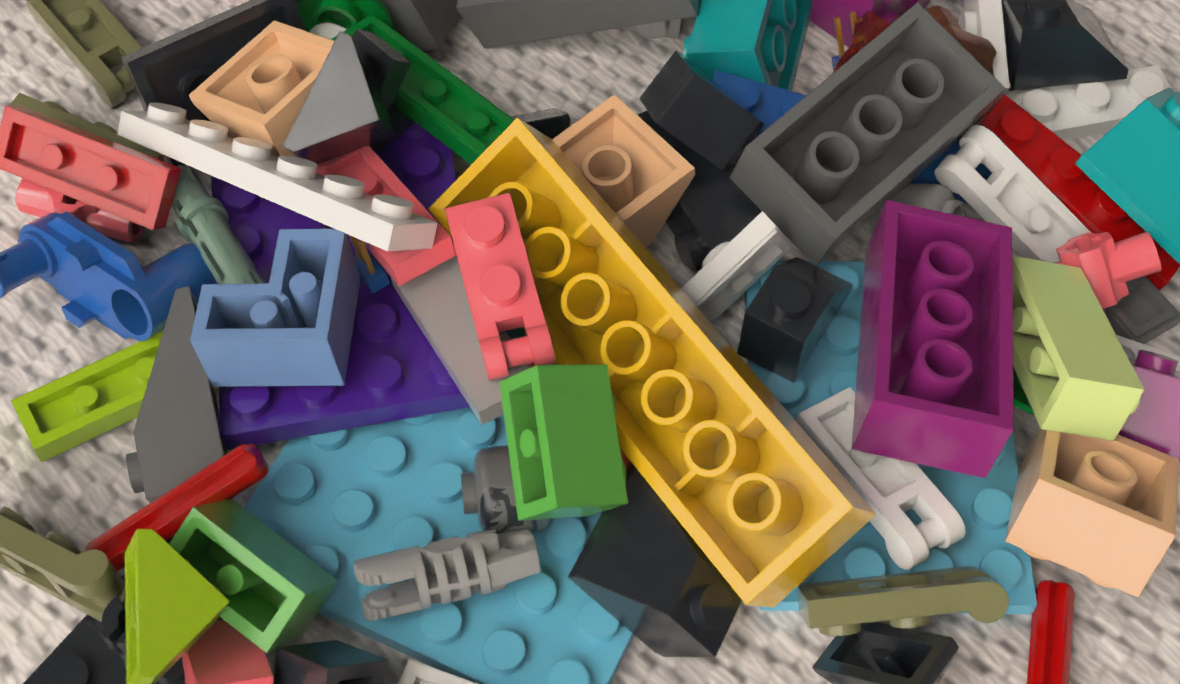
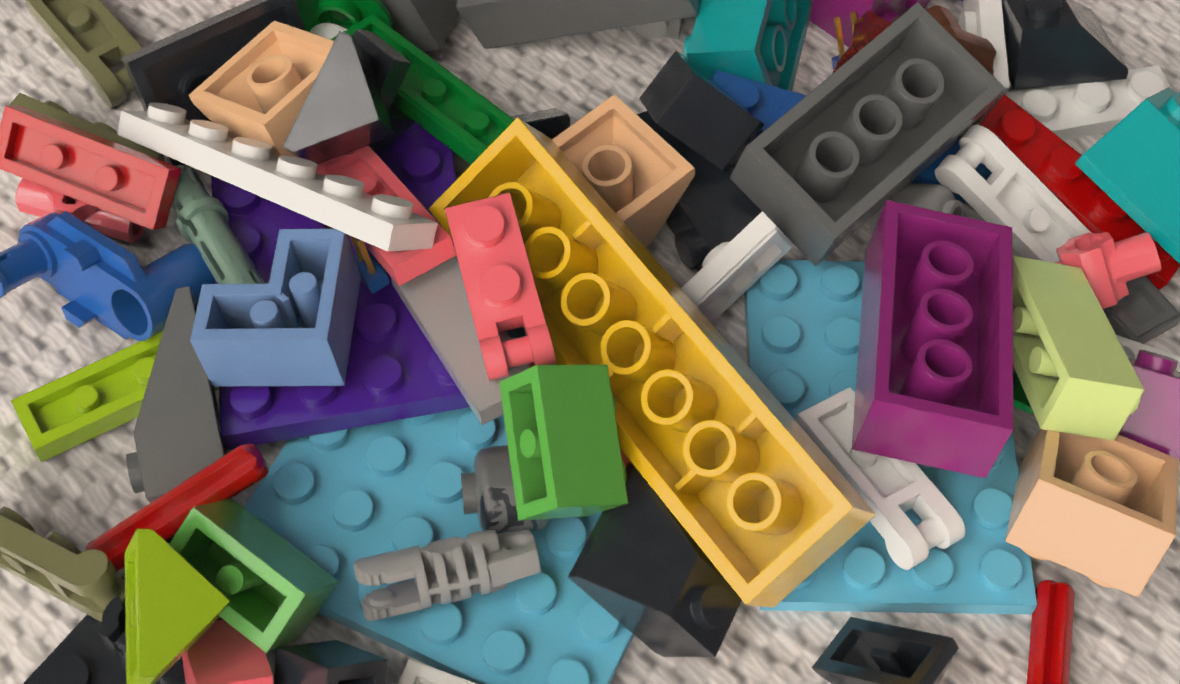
(790, 316): black slope -> none
(902, 598): olive plate -> none

